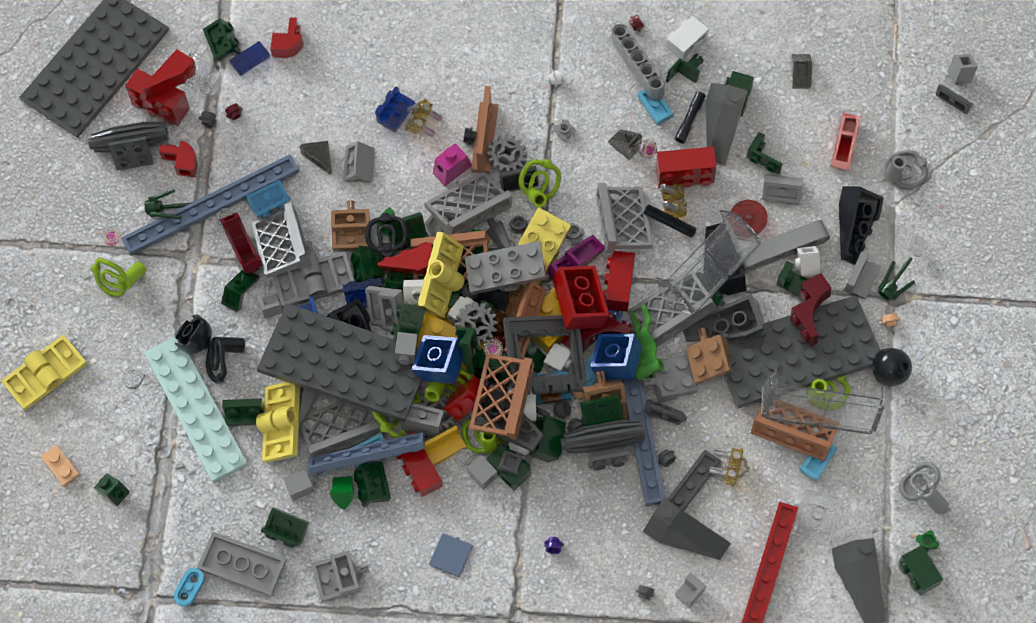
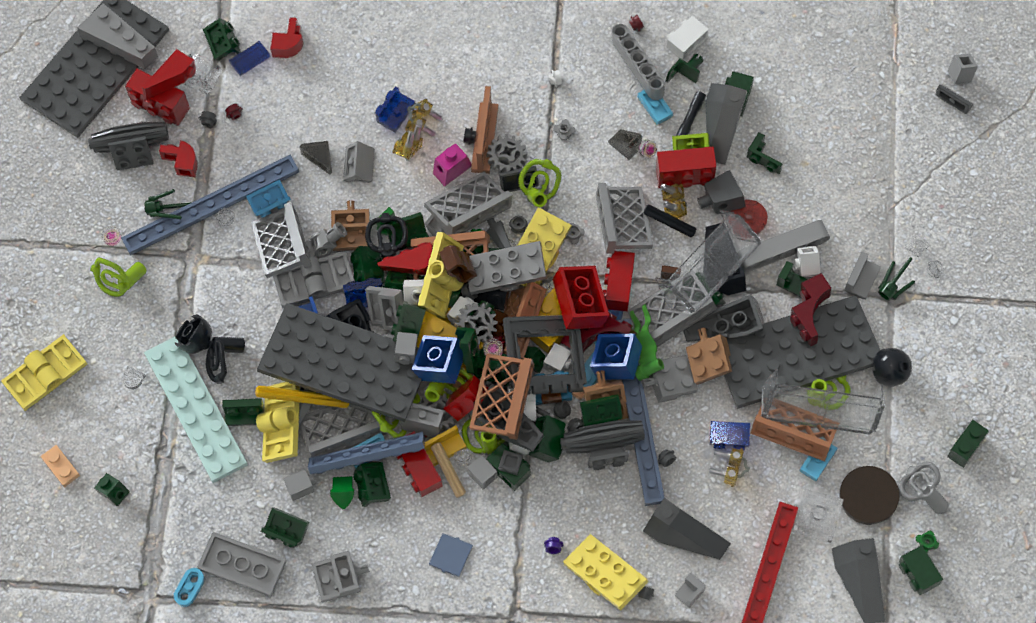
(114, 34): none -> light grey wedge
(236, 288): dark green bracket -> none
(241, 243): dark red arch -> none
(270, 305): light grey panel -> none
(298, 396): none -> yellow axle
(327, 239): none -> light grey connector
(409, 143): none -> clear yellow piece
(448, 470): none -> tan axle
(457, 264): none -> reddish brown brick
(579, 255): magenta slope -> none
(605, 572): none -> light yellow plate
(664, 412): dark grey slope -> none
(667, 271): none -> reddish brown tile
(690, 141): none -> lime slope
(693, 480): dark grey tile -> none
(722, 194): none -> dark grey torso
(729, 434): none -> clear blue bracket
(782, 188): light grey panel -> none
(801, 70): clear smoke slope -> none
(845, 141): slope -> none
(856, 216): black wedge -> none
(869, 495): none -> dark brown tile
(890, 319): light nougat plate -> none
(895, 165): light grey piece -> none
(968, 443): none -> dark green brick

